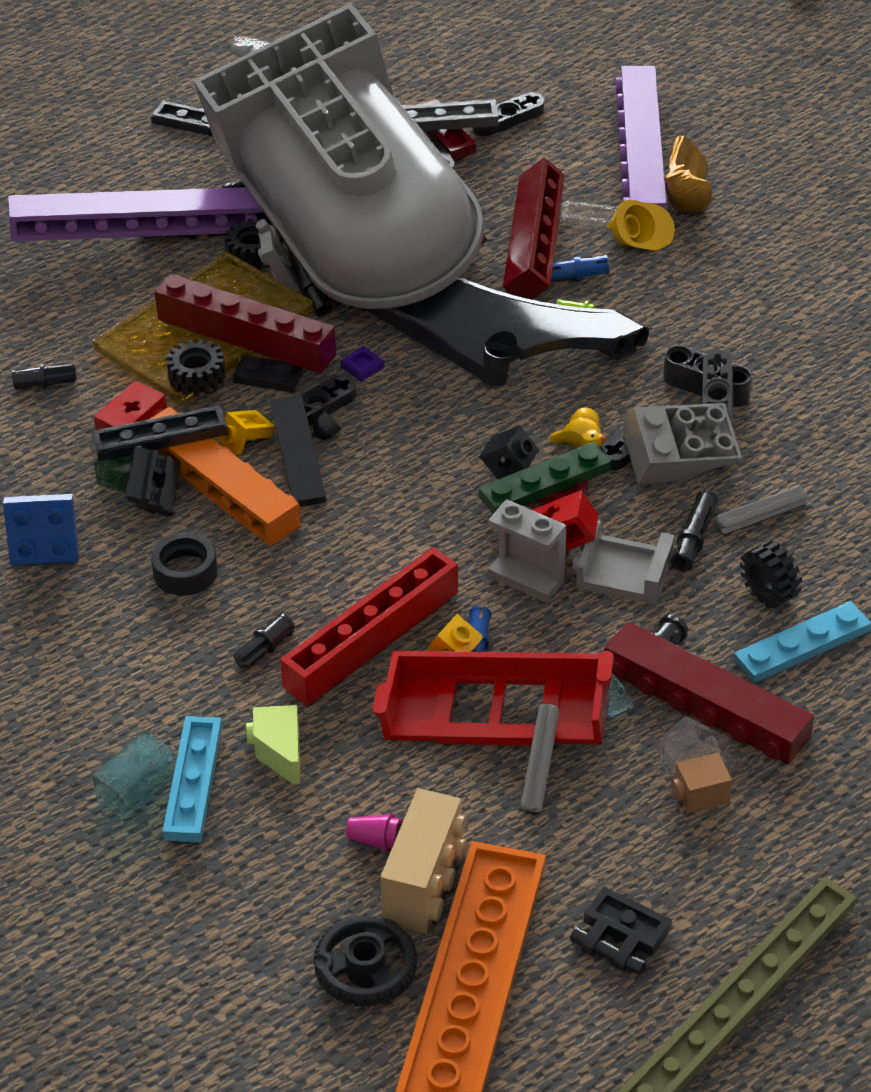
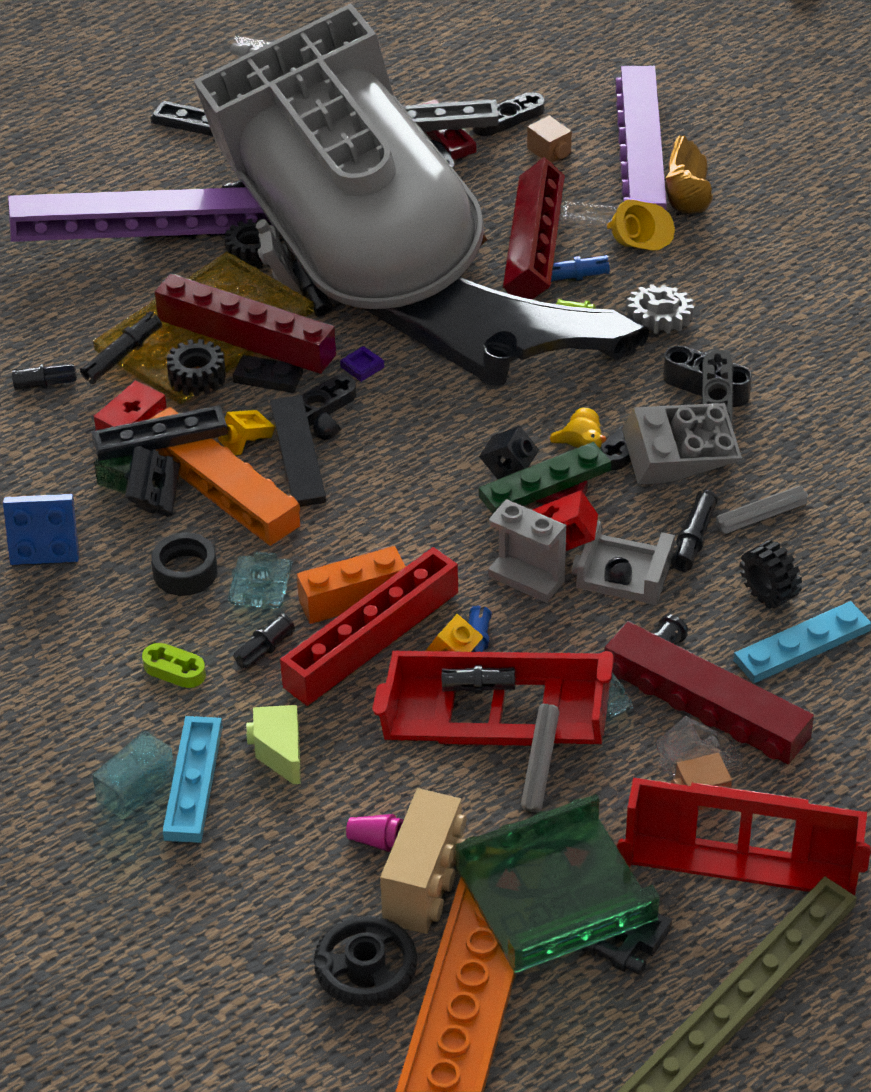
(130, 339): none -> black pin
(174, 664): none -> lime beam
(266, 593): none -> clear light blue piece
(339, 585): none -> orange brick
(478, 679): none -> black pin
(549, 139): none -> medium nougat brick
(553, 884): none -> clear green panel
(618, 571): none -> black hinge
(660, 308): none -> light grey gear
(664, 831): none -> red piece

